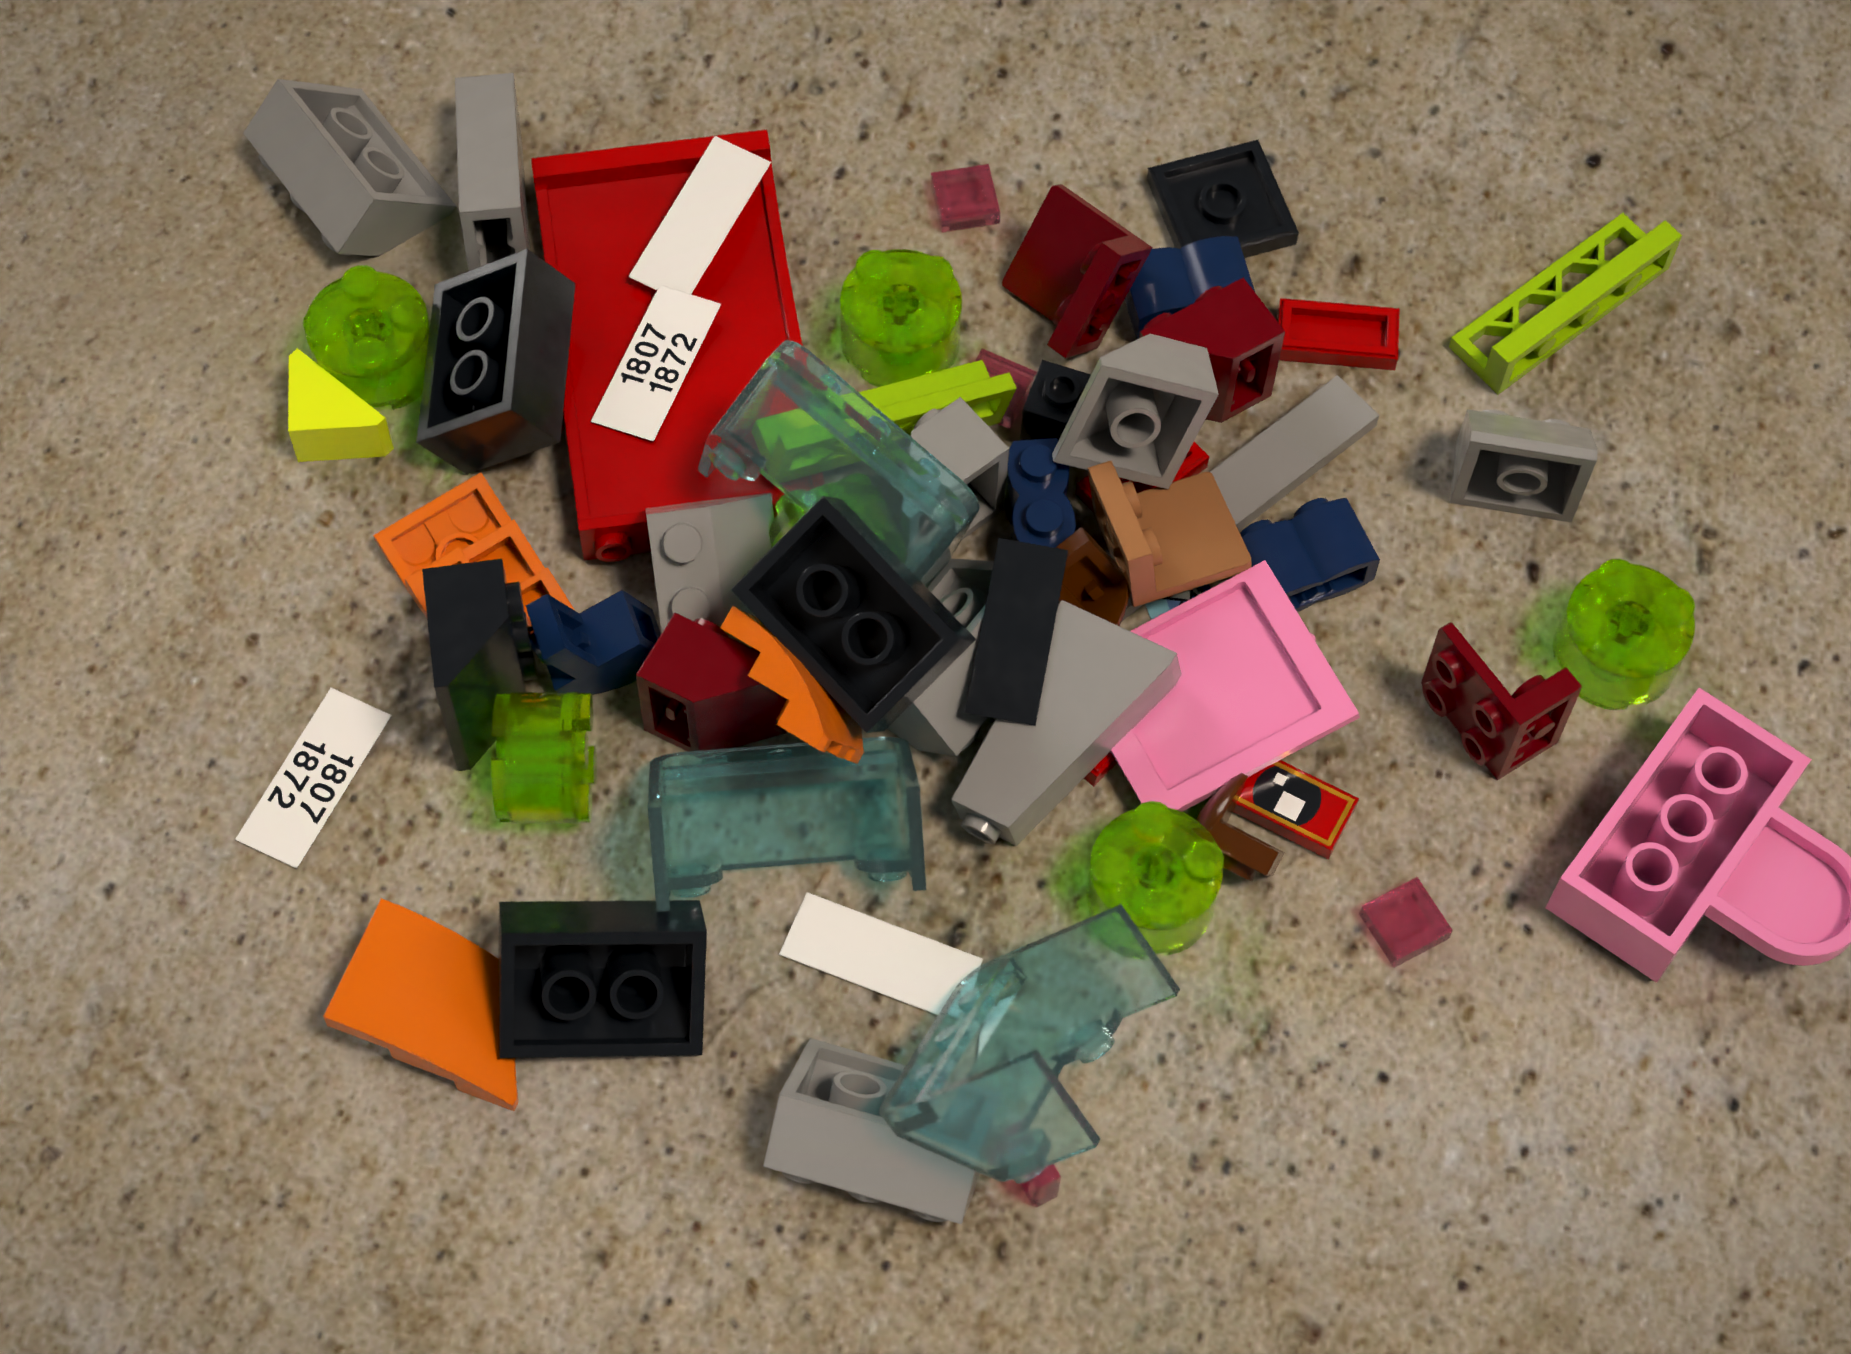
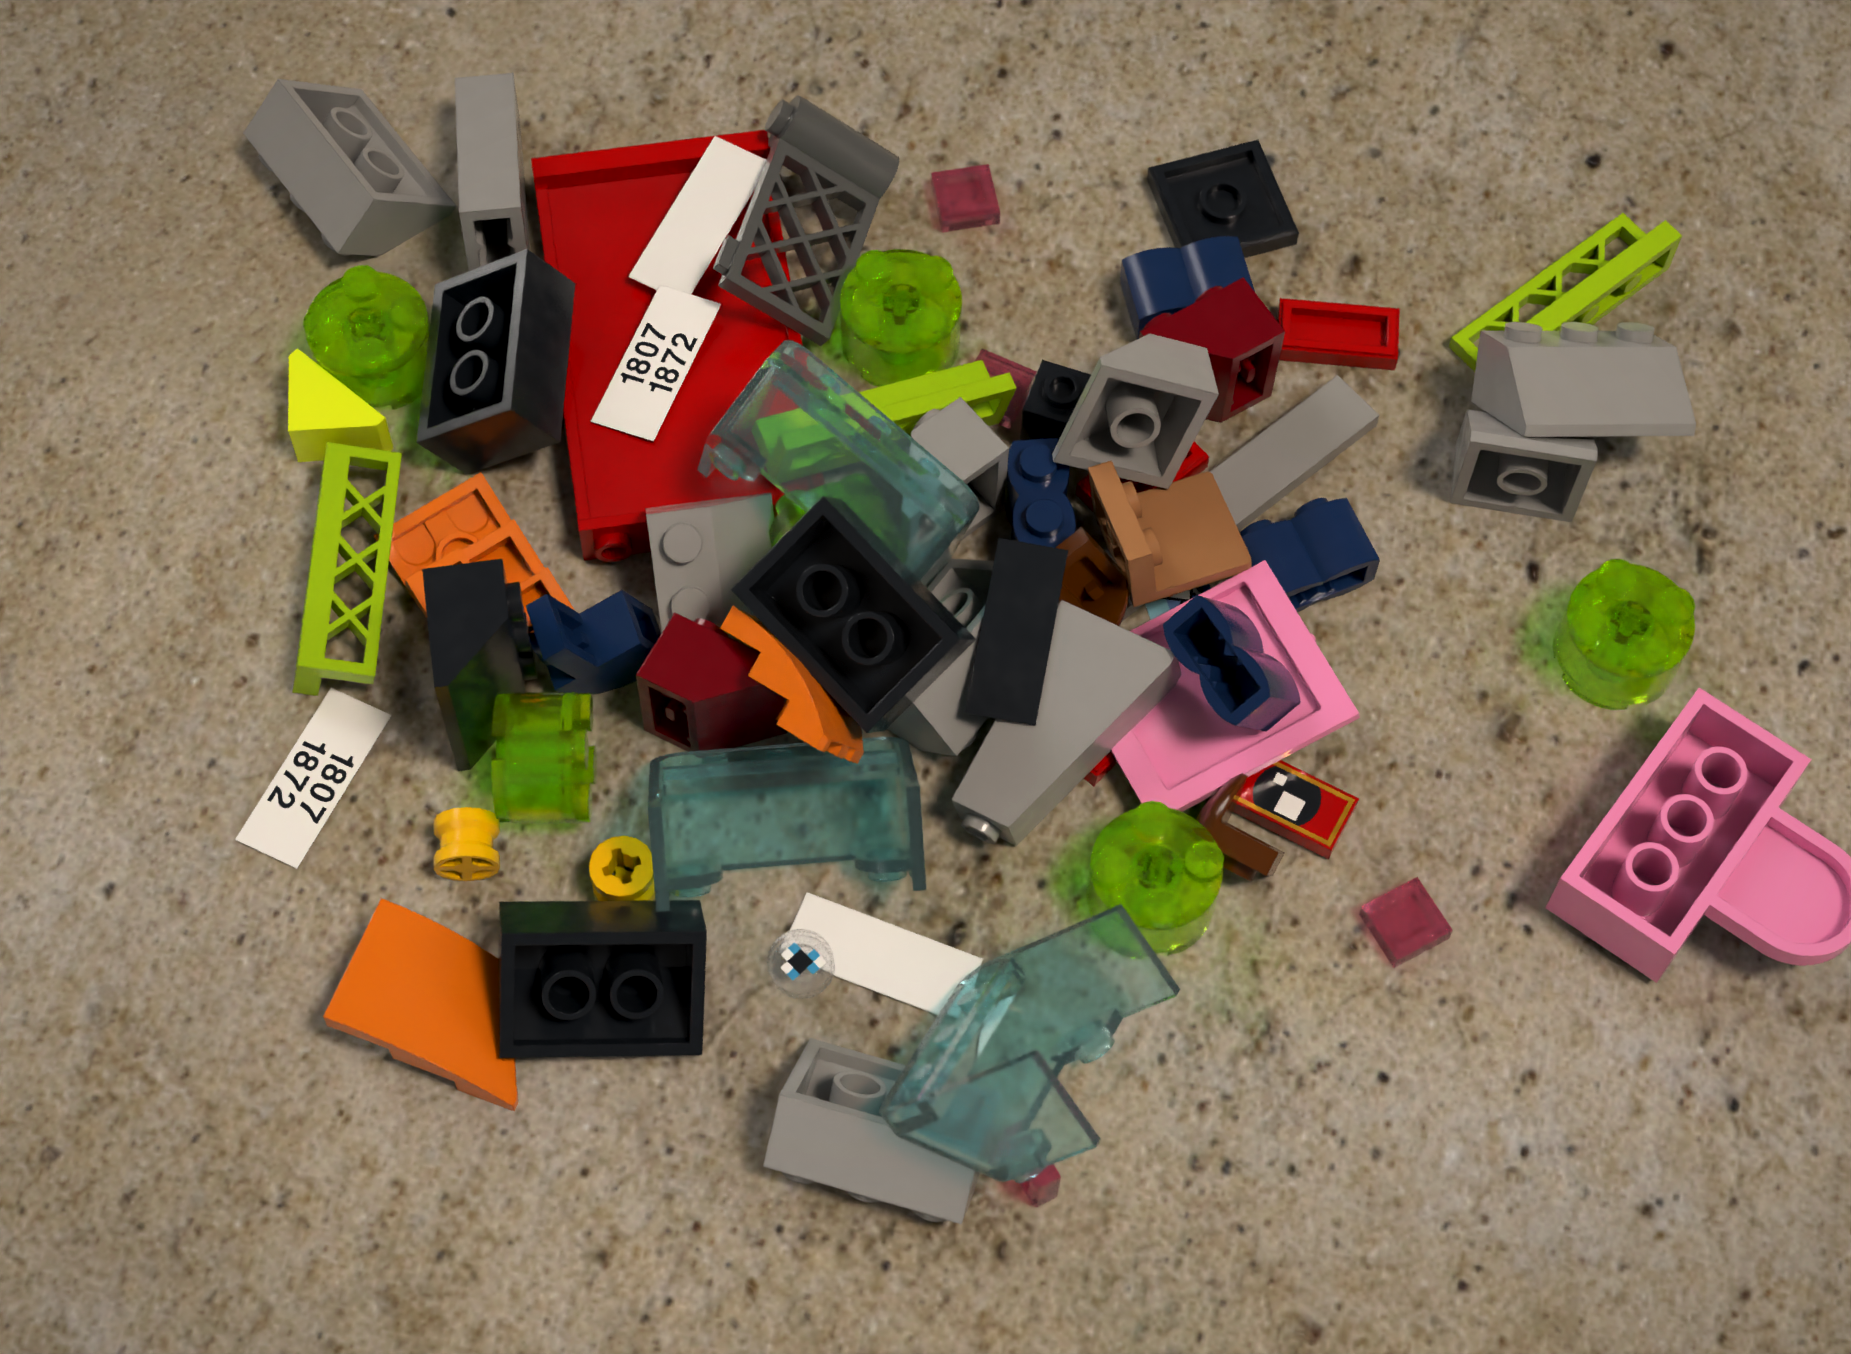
(323, 574): none -> lime fence
(466, 844): none -> yellow wheel
(625, 884): none -> yellow wheel
(801, 963): none -> clear tile
(832, 165): none -> dark grey piece
(1075, 269): dark red bracket -> none
(1230, 659): none -> dark blue brick
(1493, 724): dark red bracket -> none
(1582, 381): none -> light grey slope

